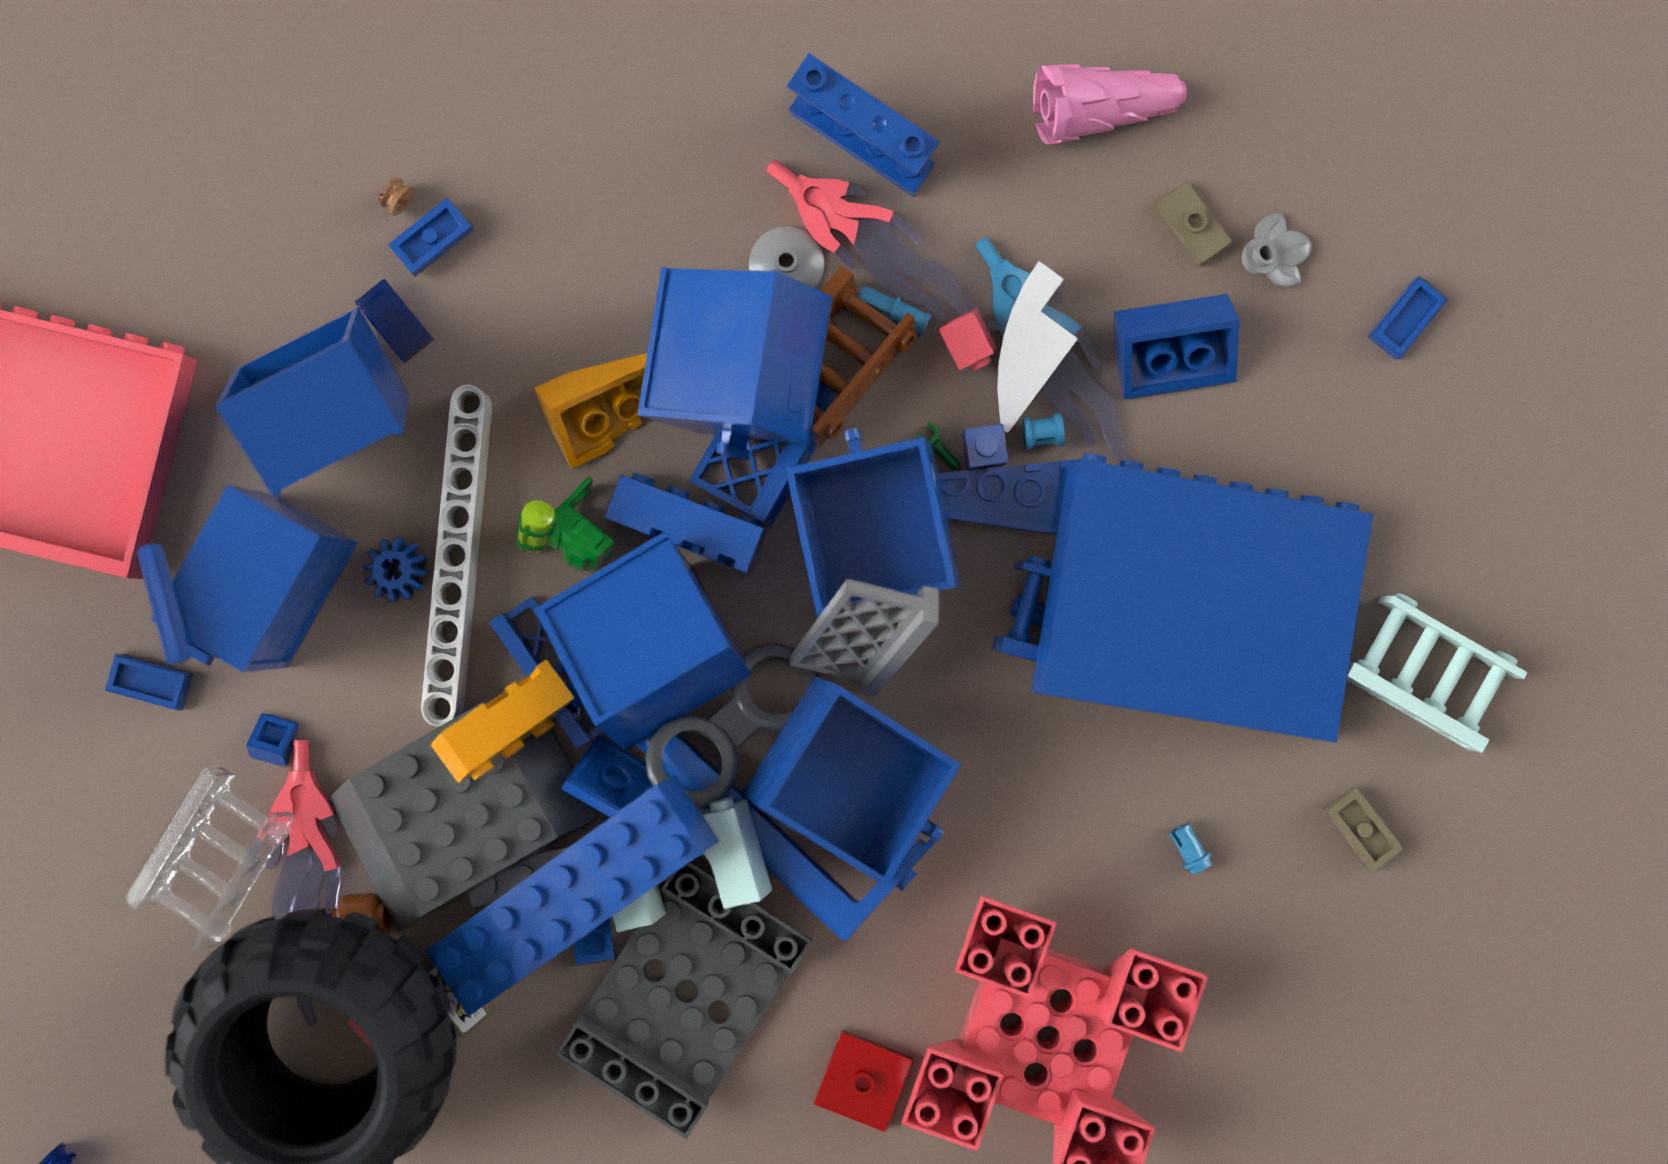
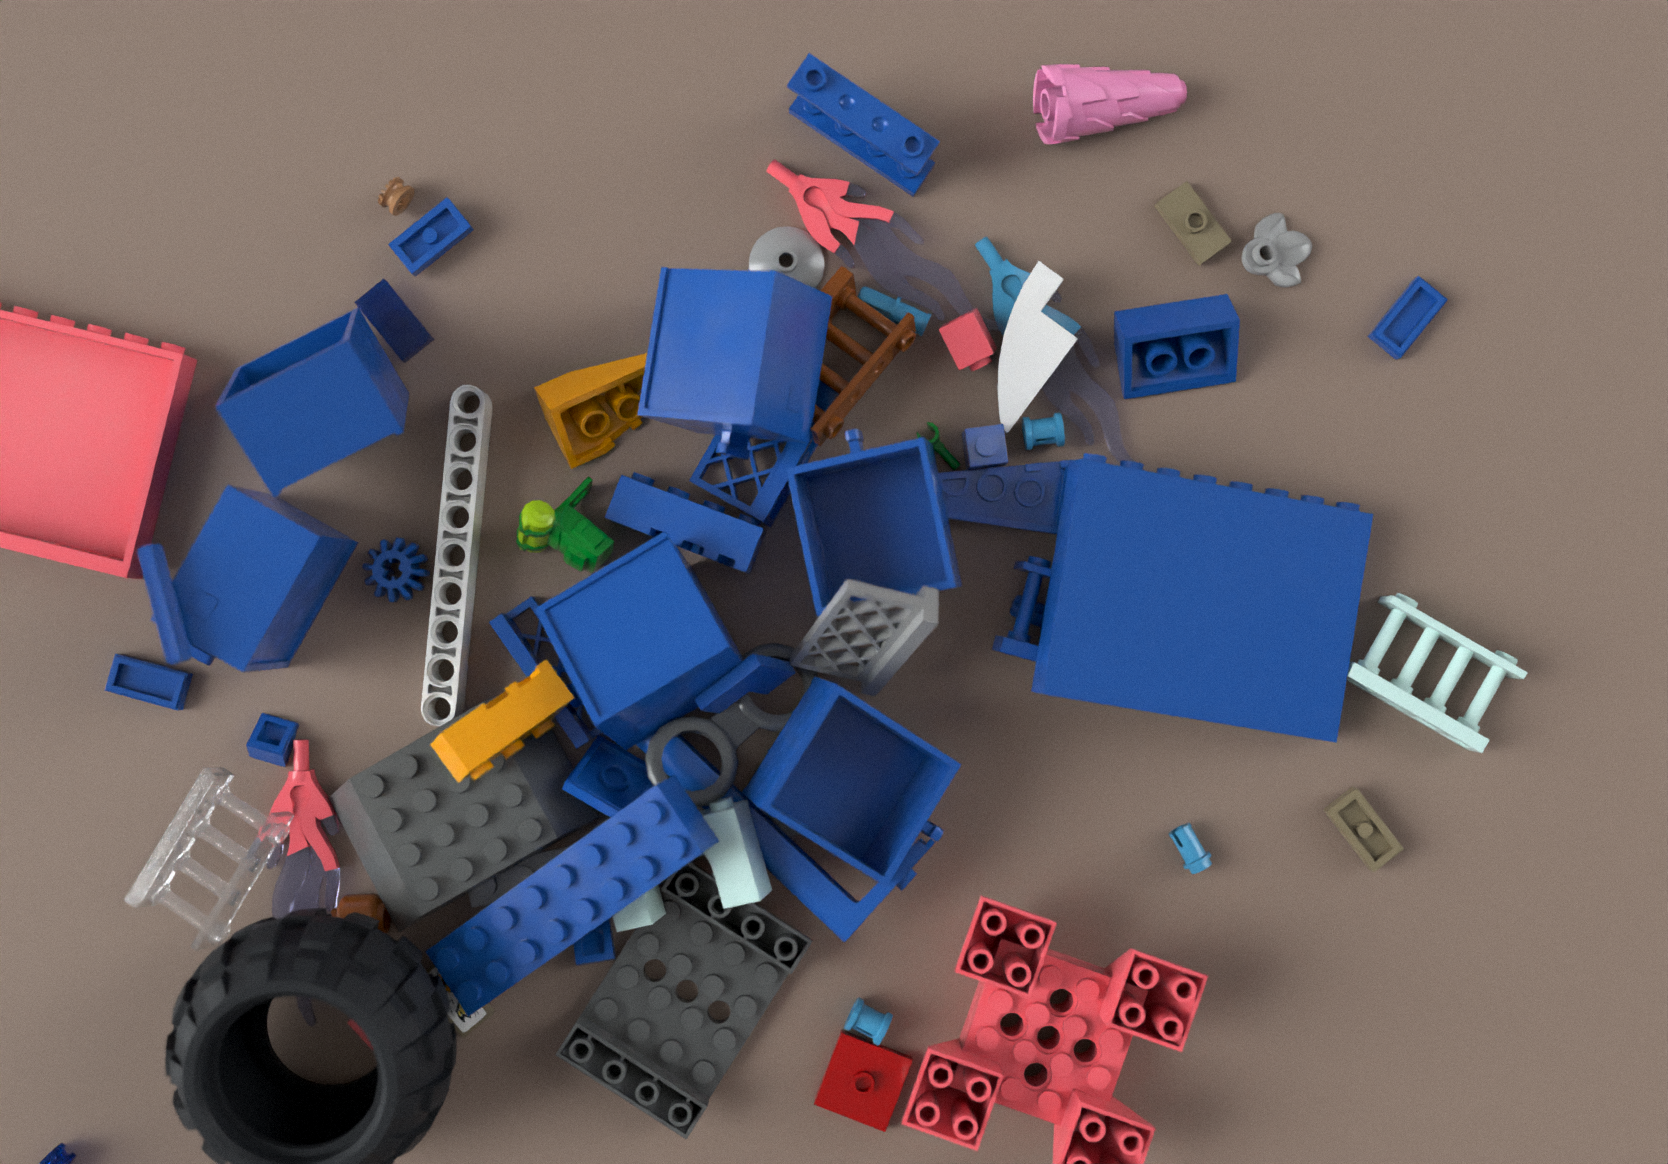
(753, 674): none -> blue tile
(868, 1021): none -> dark azure bush

